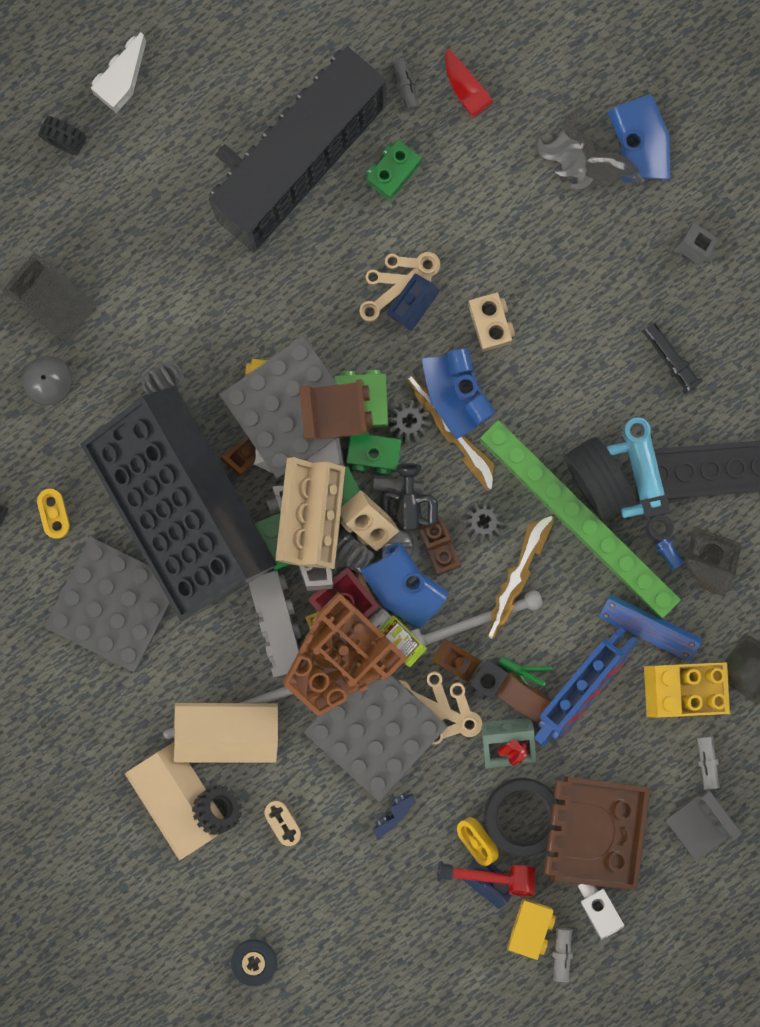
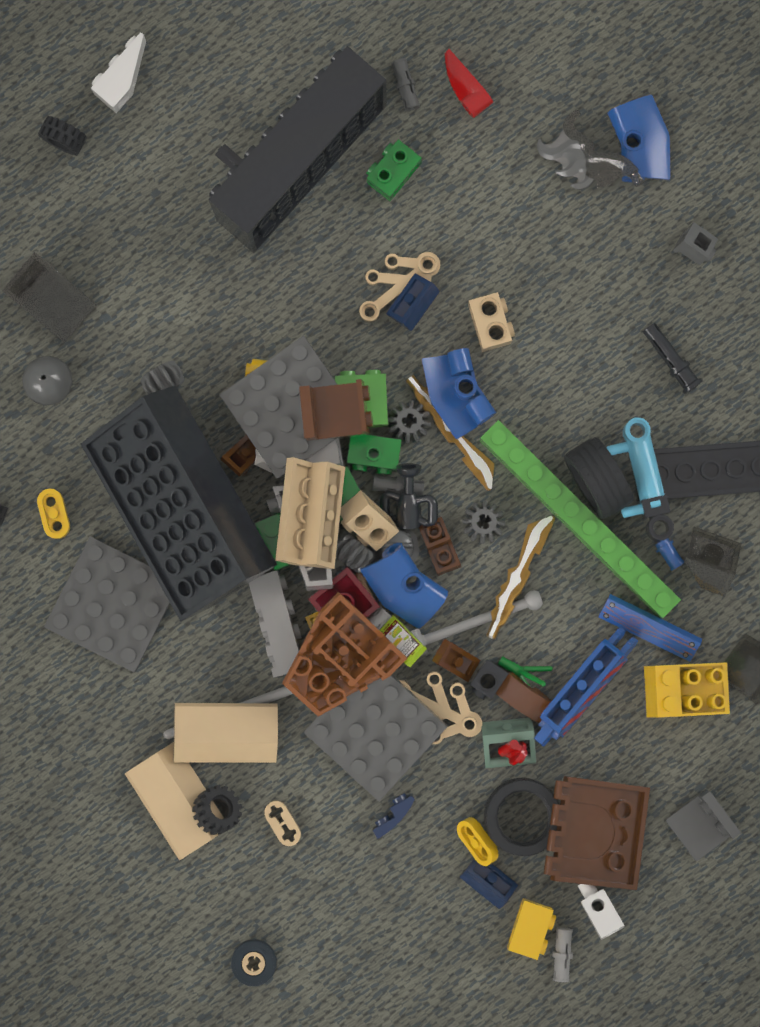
(520, 880): red piece -> none
(708, 762): light grey pin -> none

